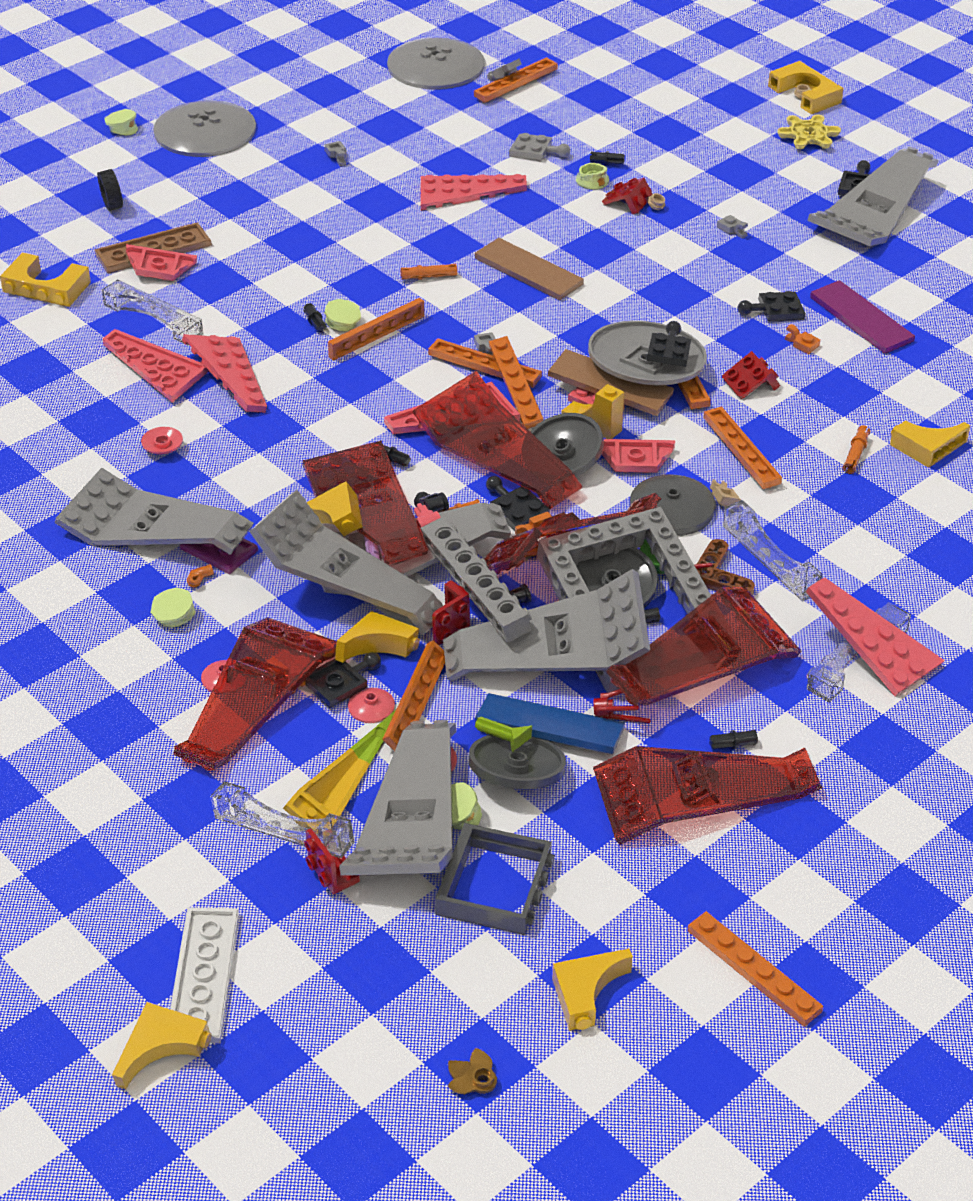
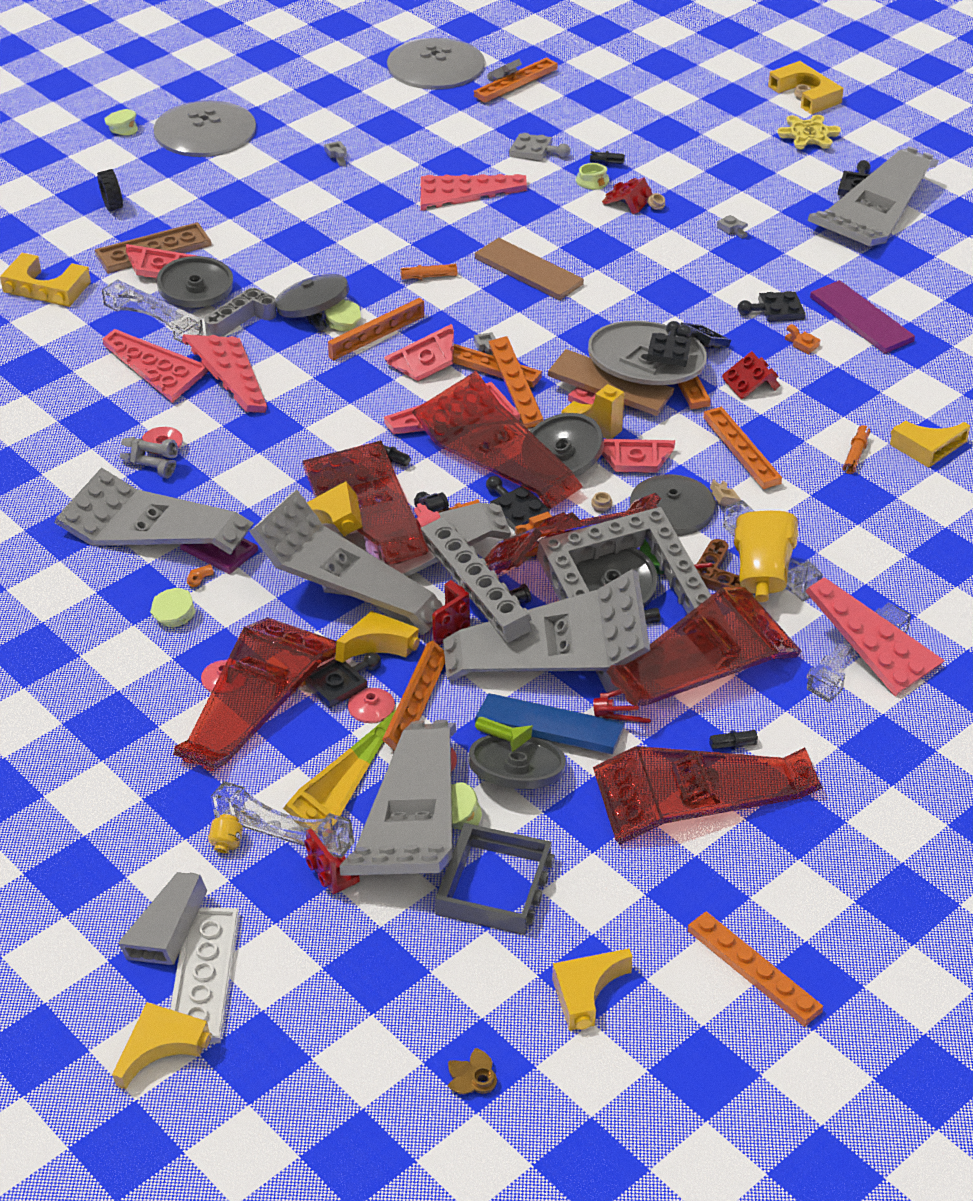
(137, 456): none -> light grey piece
(165, 922): none -> light grey slope
(195, 281): none -> dark grey dish
(225, 833): none -> yellow head
(239, 310): none -> light grey beam
(312, 295): none -> dark grey dish
(425, 355): none -> coral wing
(601, 501): none -> tan plate
(705, 335): none -> black plate
(765, 550): none -> yellow torso

